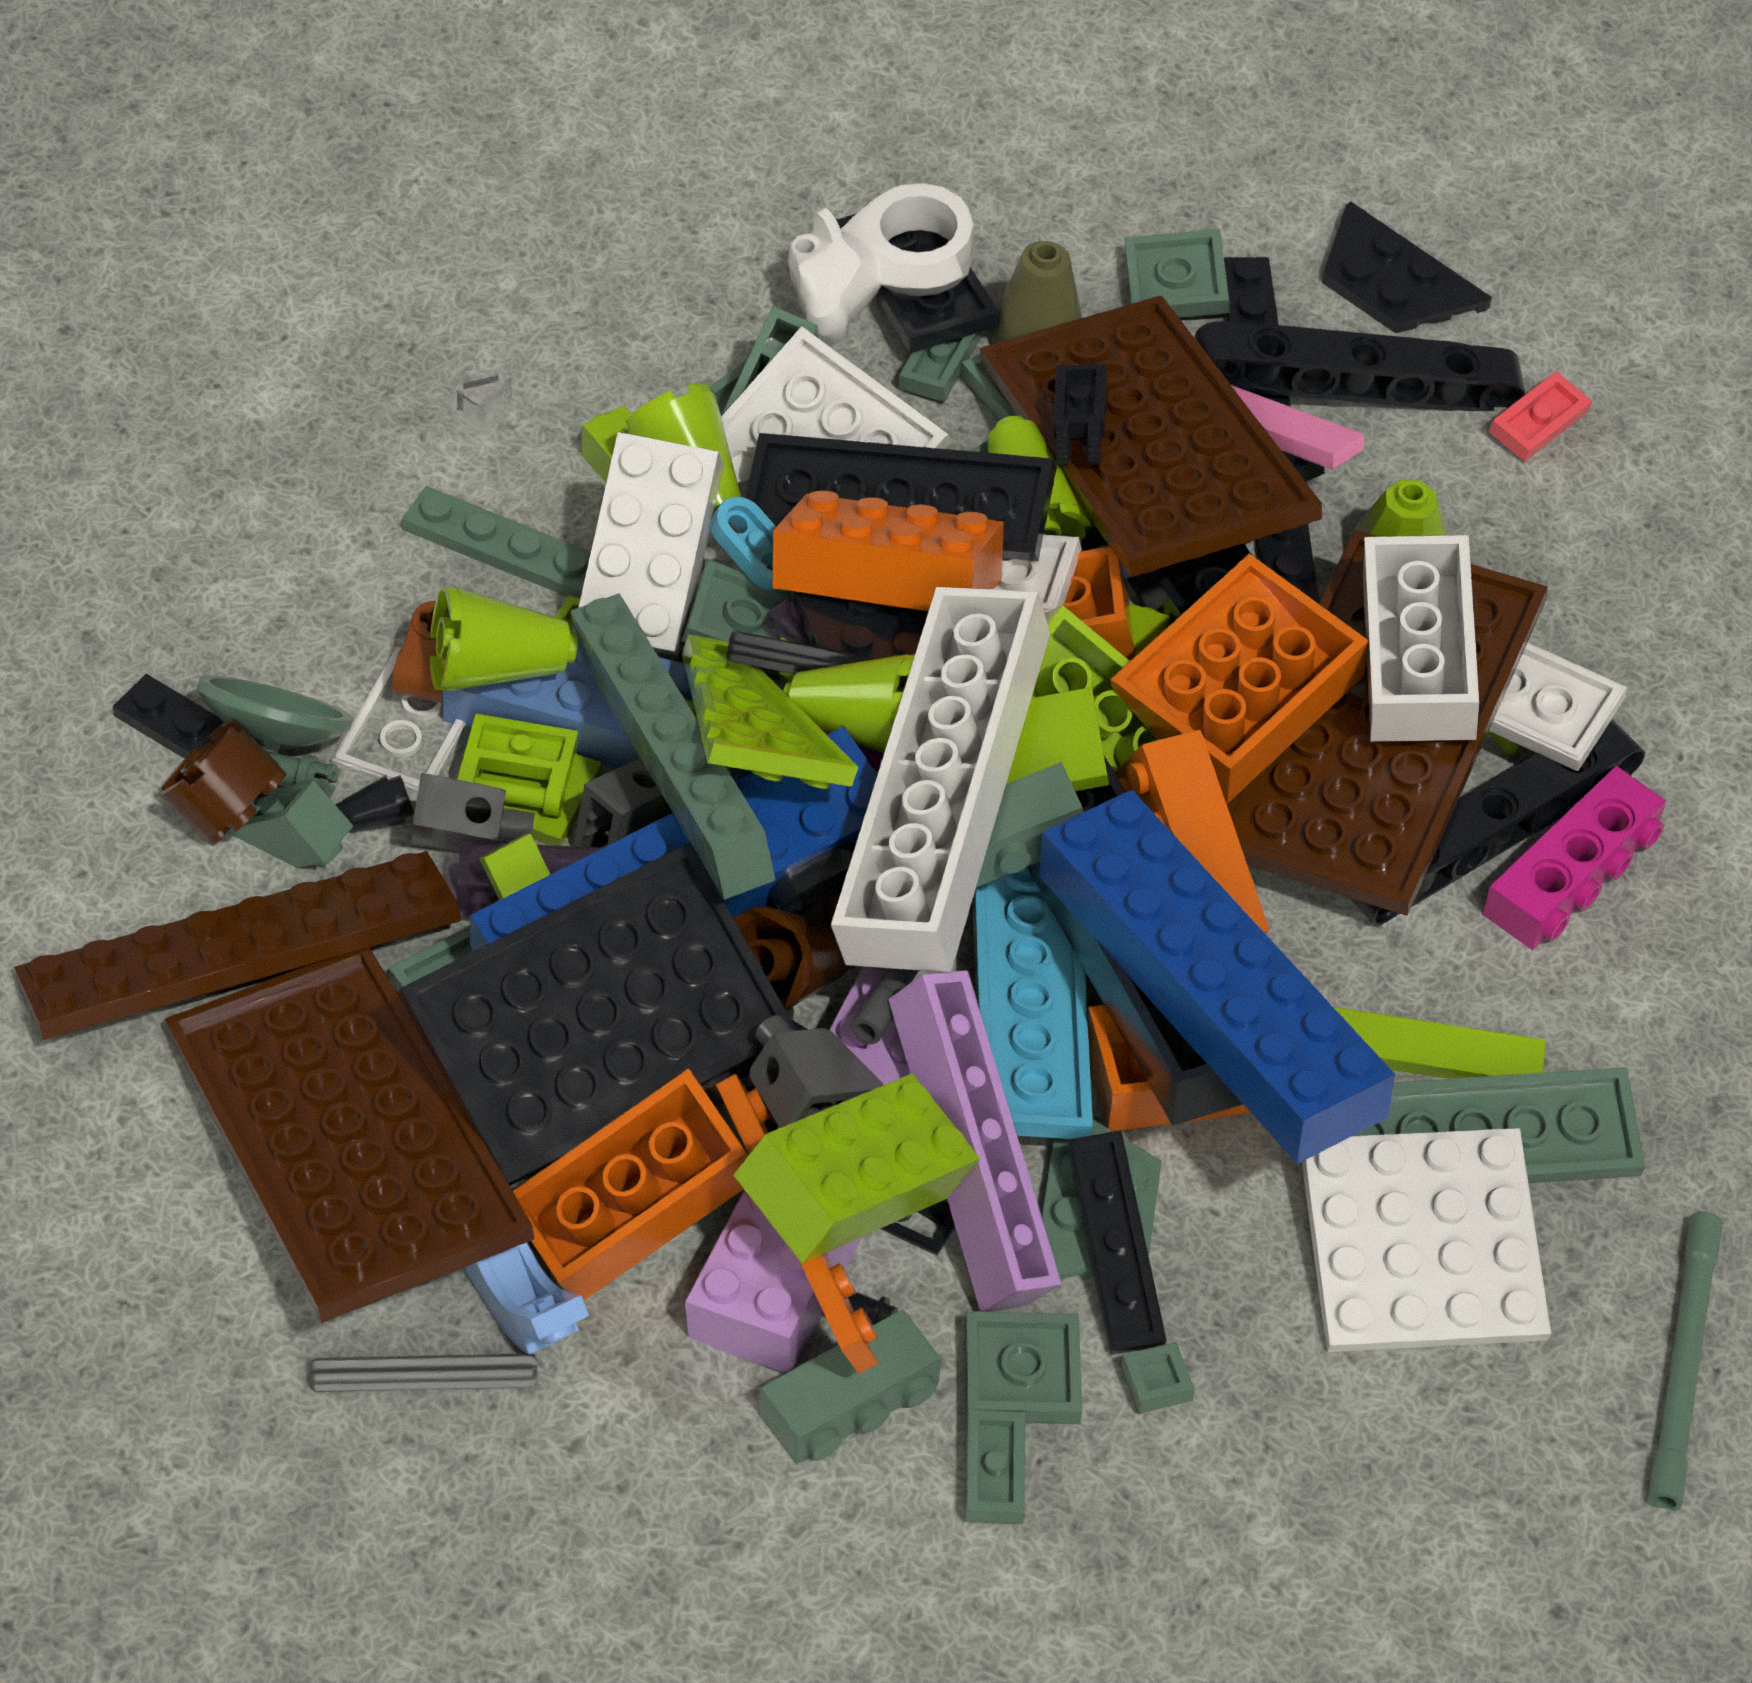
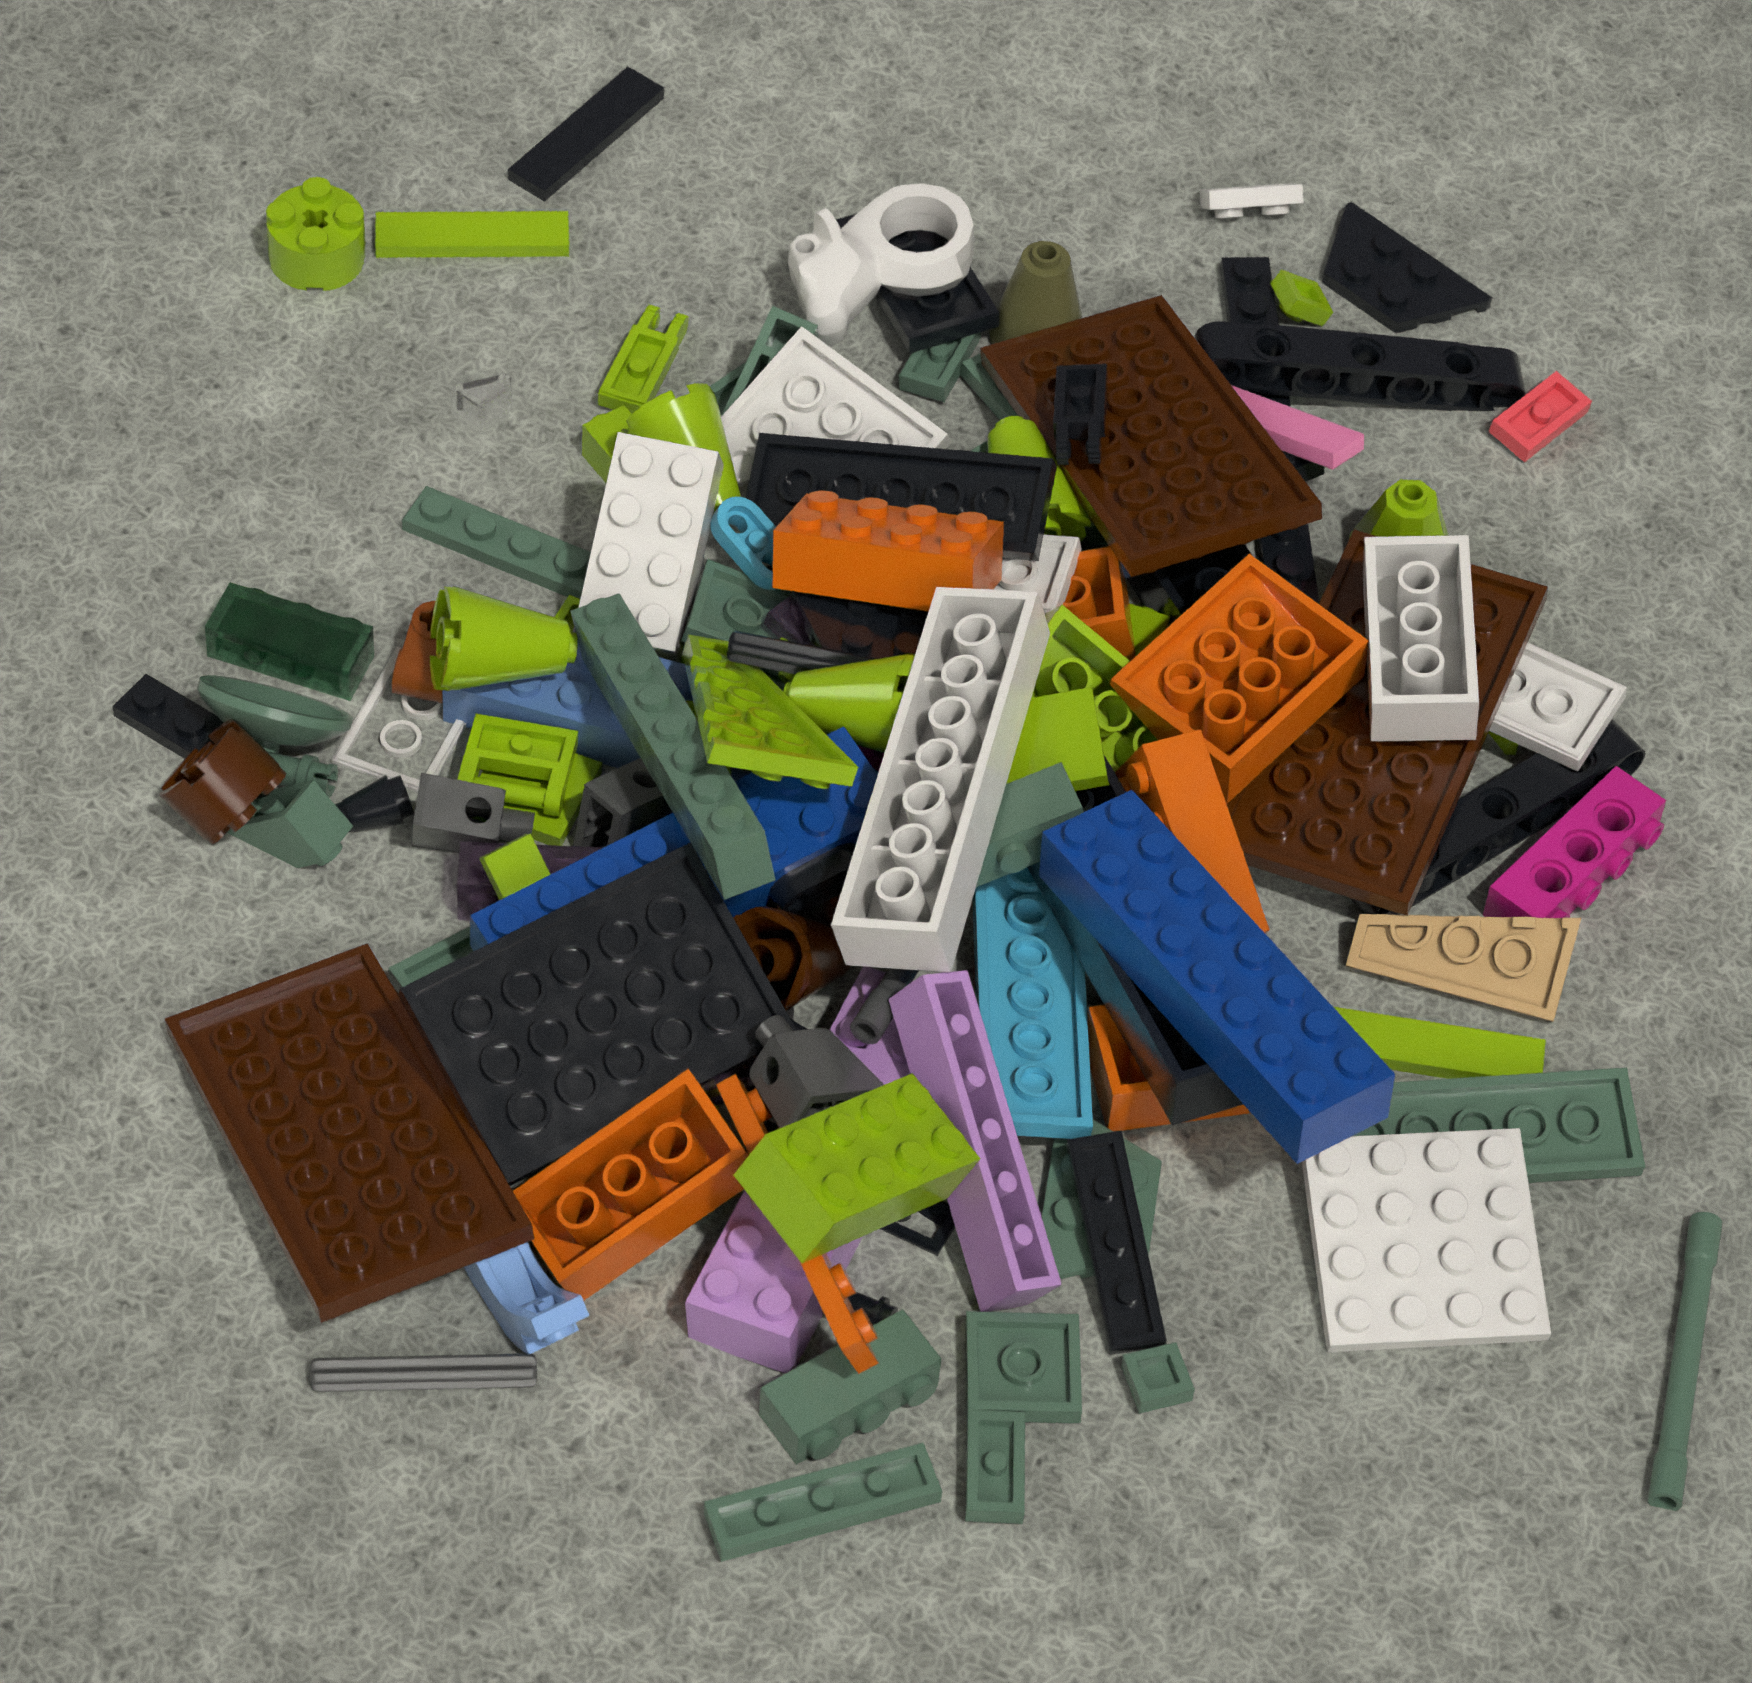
(235, 944): reddish brown plate -> none
(290, 641): none -> clear green brick
(316, 236): none -> lime brick
(472, 234): none -> lime tile
(585, 133): none -> black tile
(642, 361): none -> lime hinge
(822, 1502): none -> sand green plate
(1181, 268): sand green plate -> none
(1231, 200): none -> white plate
(1301, 298): none -> lime plate
(1482, 959): none -> tan wing

